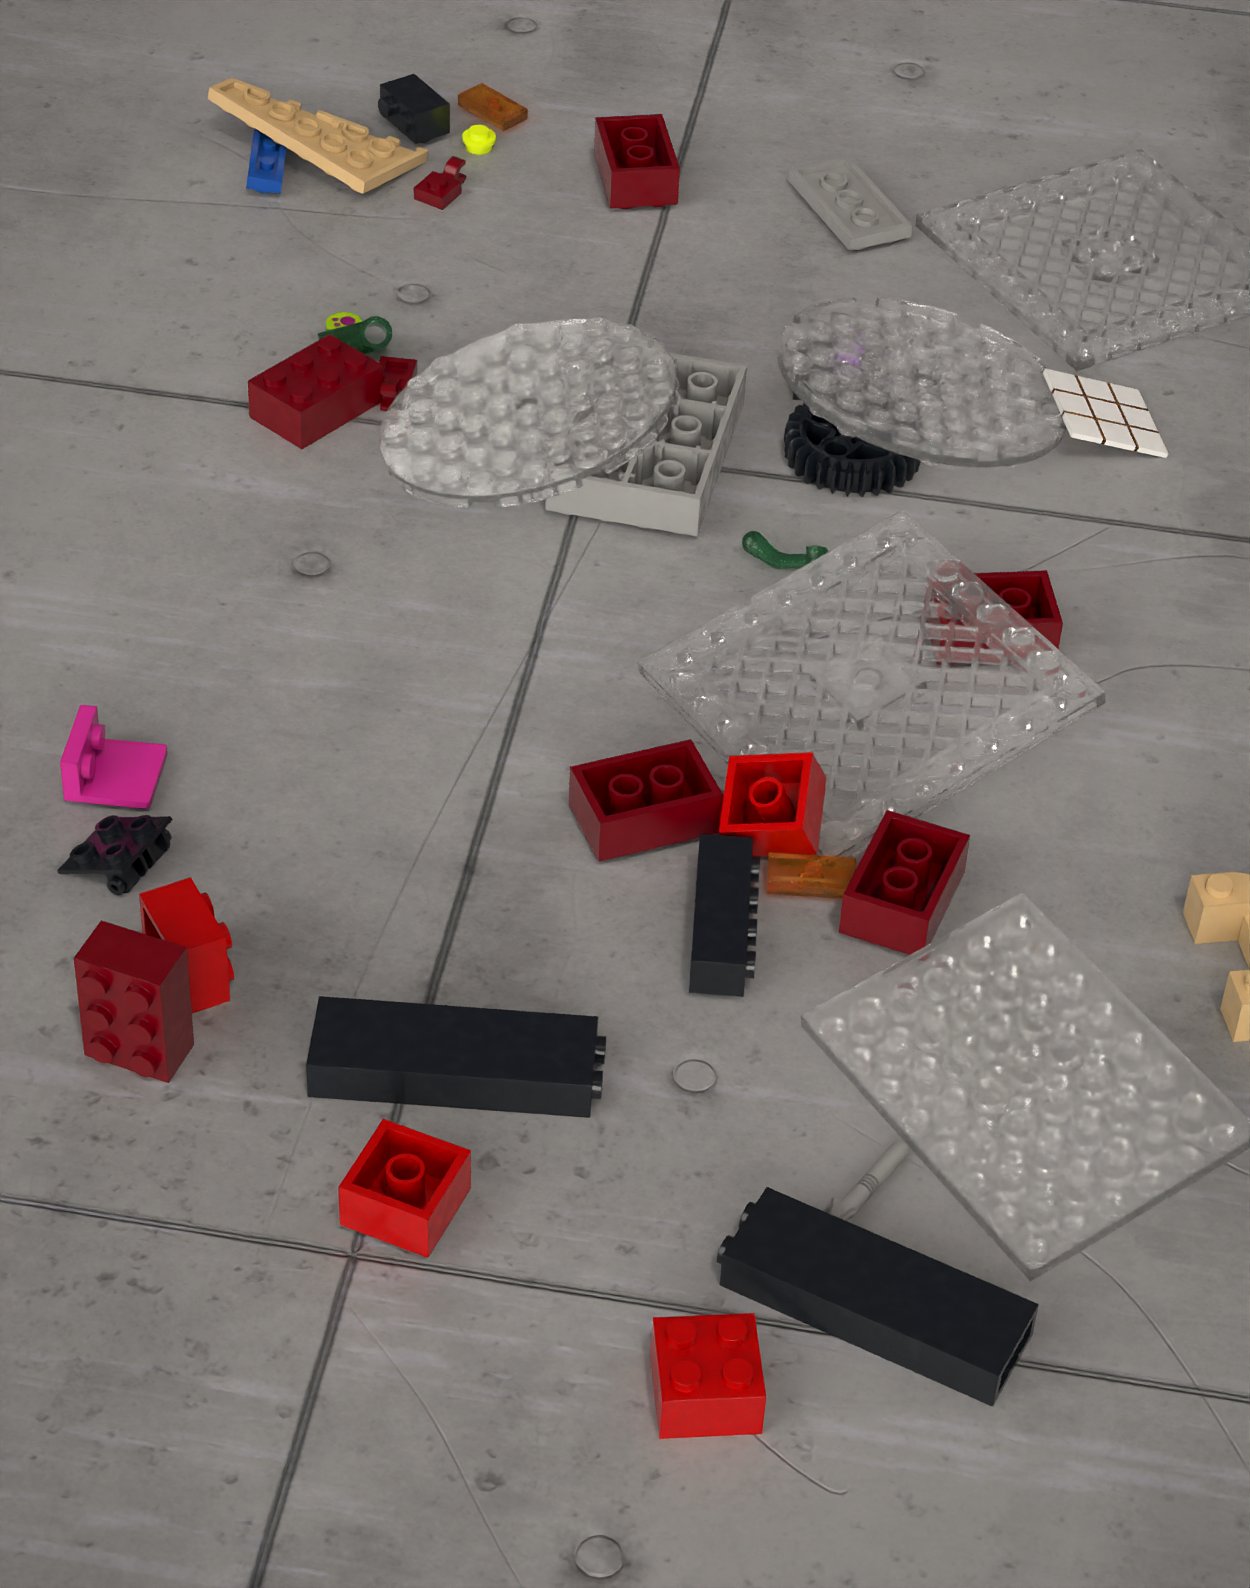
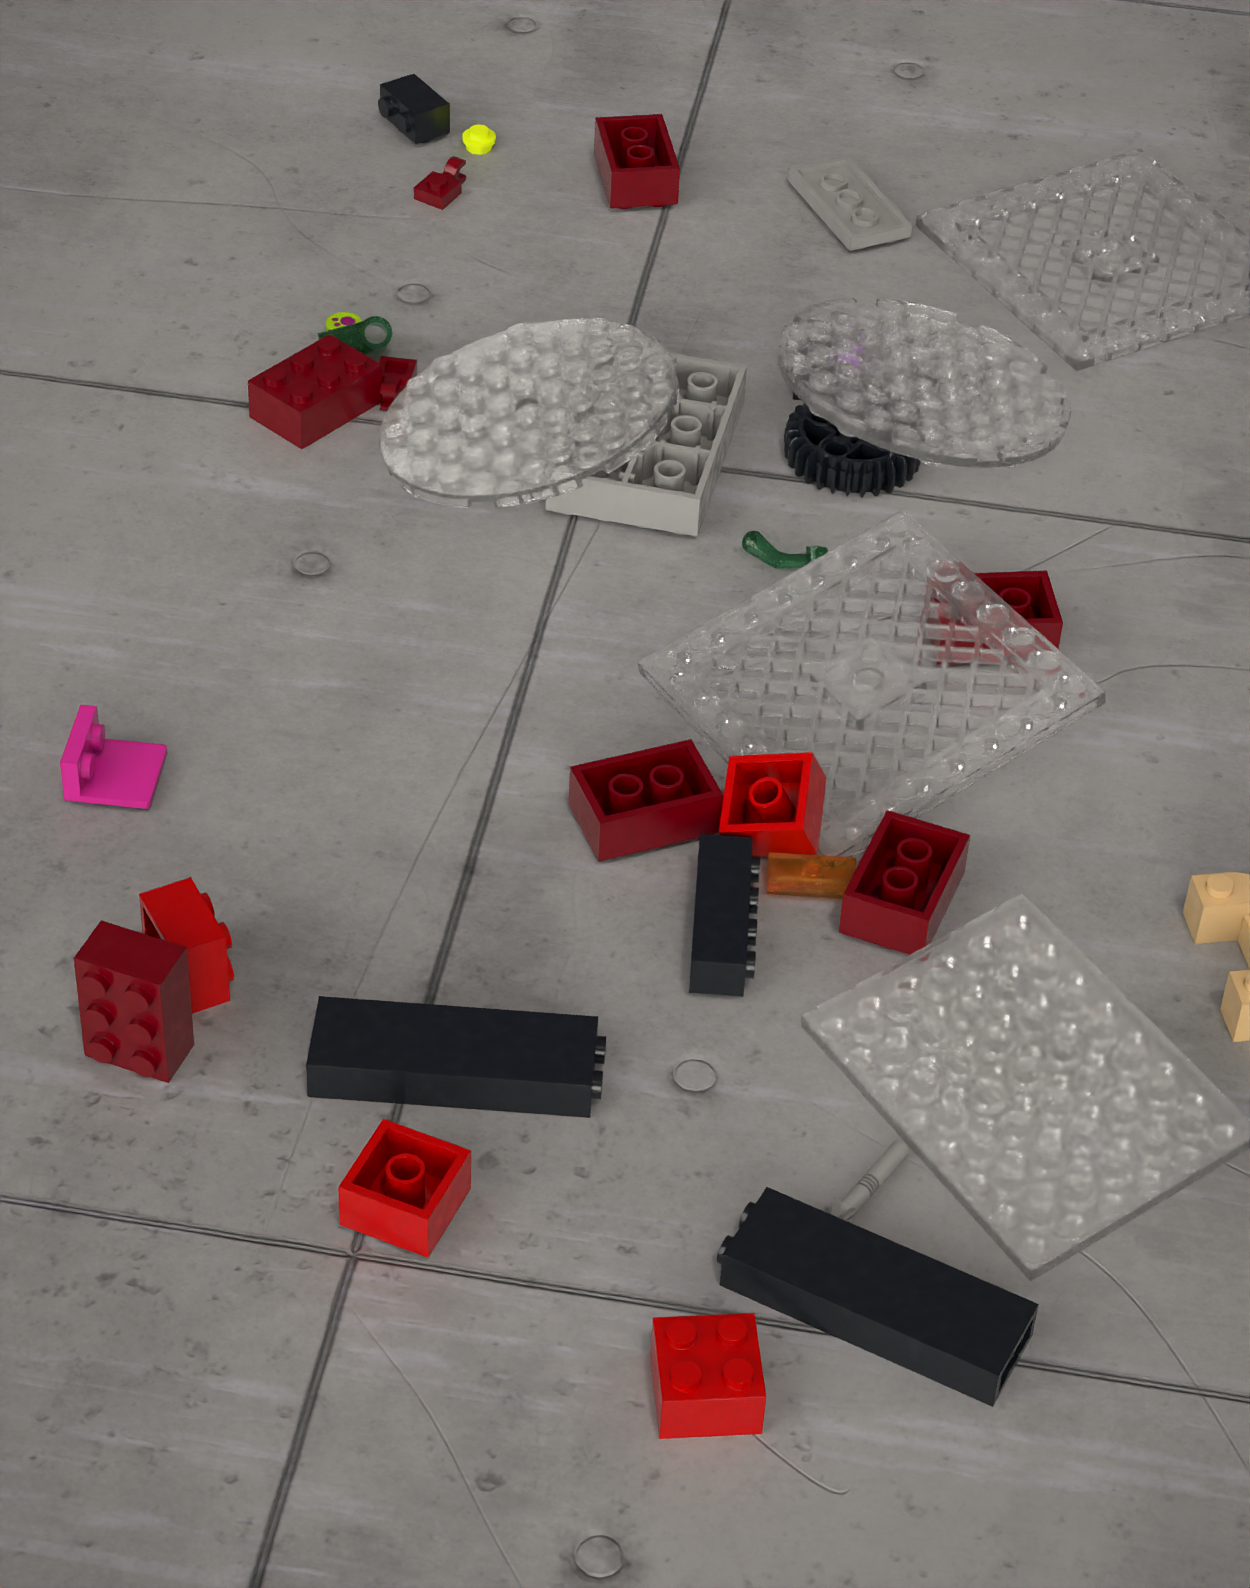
(121, 850): black hinge -> none
(265, 164): blue plate -> none
(323, 139): tan wing -> none
(492, 106): clear orange plate -> none
(1105, 413): white piece -> none

